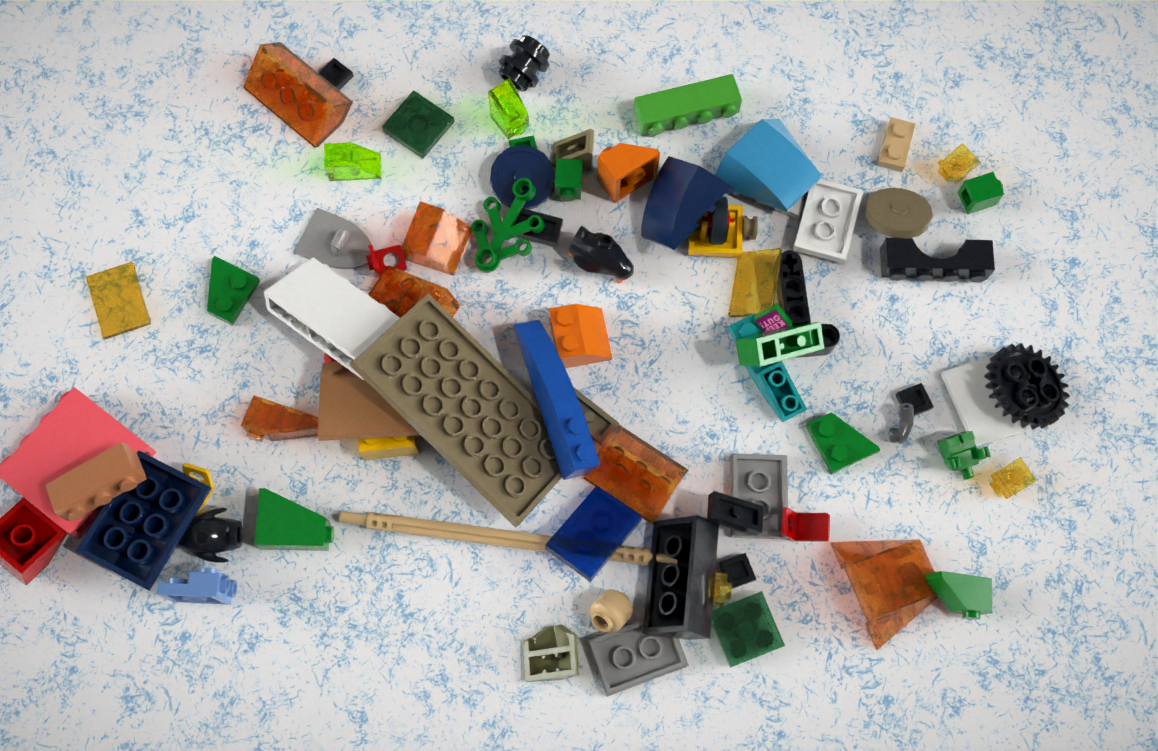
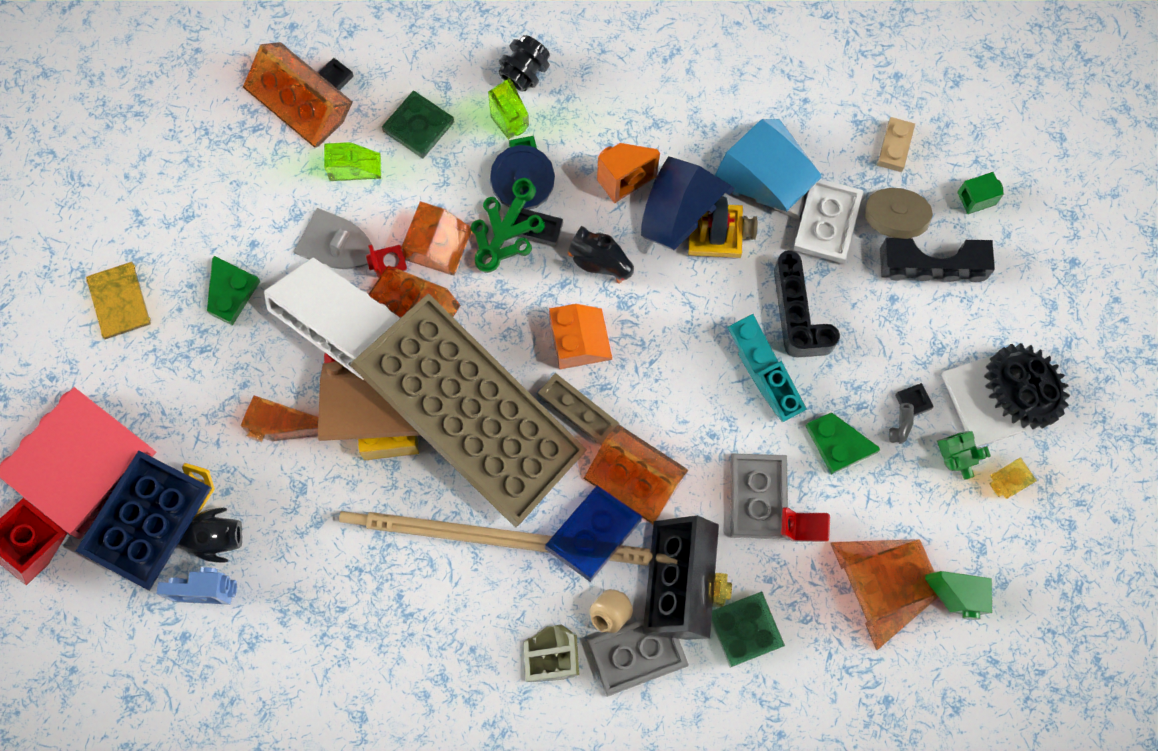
(95, 482): nougat brick -> none
(289, 526): green slope -> none
(557, 402): blue slope -> none
(568, 179): green brick -> none
(576, 147): dark tan slope -> none
(687, 105): bright green brick -> none
(735, 513): black plate -> none
(738, 570): black tile -> none
(755, 282): clear yellow piece -> none
(772, 318): tile -> none
(779, 344): green slope -> none
(958, 164): clear yellow bracket -> none

